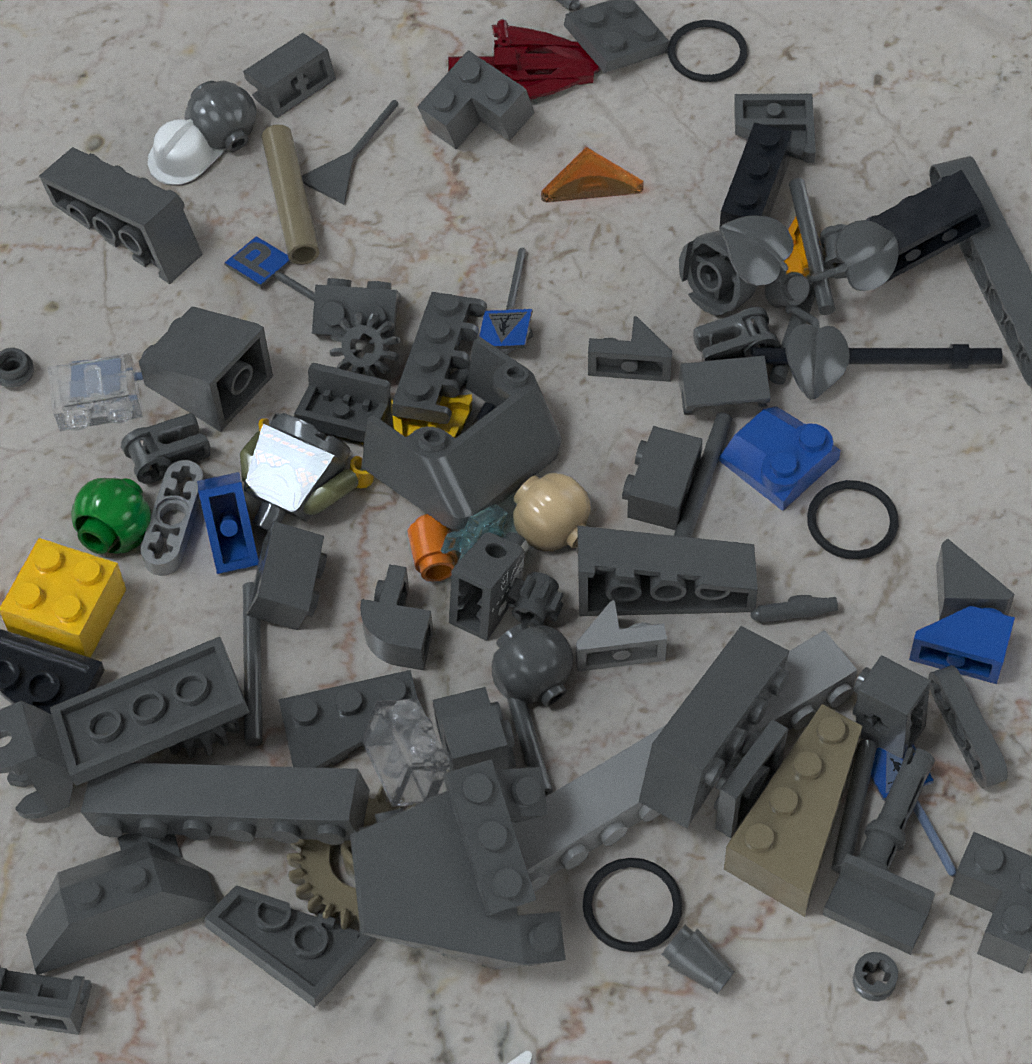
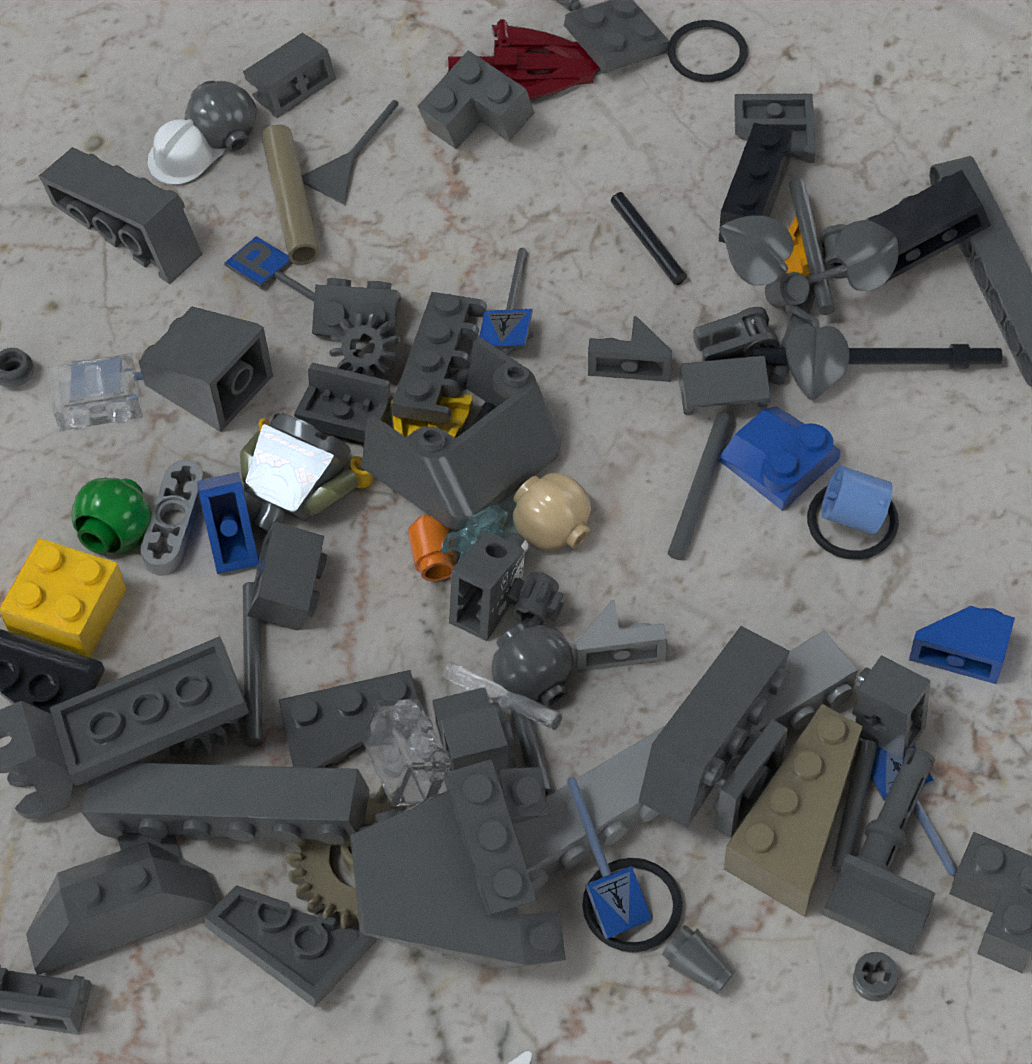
(165, 445): dark grey piece -> none
(393, 630): dark grey brick -> none
(508, 699): none -> clear bar
(591, 177): clear orange tile -> none
(617, 895): none -> piece
(648, 238): none -> black bar
(662, 477): dark grey brick -> none
(663, 573): dark grey wedge -> none
(712, 276): dark grey cylinder -> none
(796, 607): dark grey piece -> none
(857, 500): none -> medium blue piece
(966, 584): dark grey slope -> none
(968, 727): dark grey beam -> none

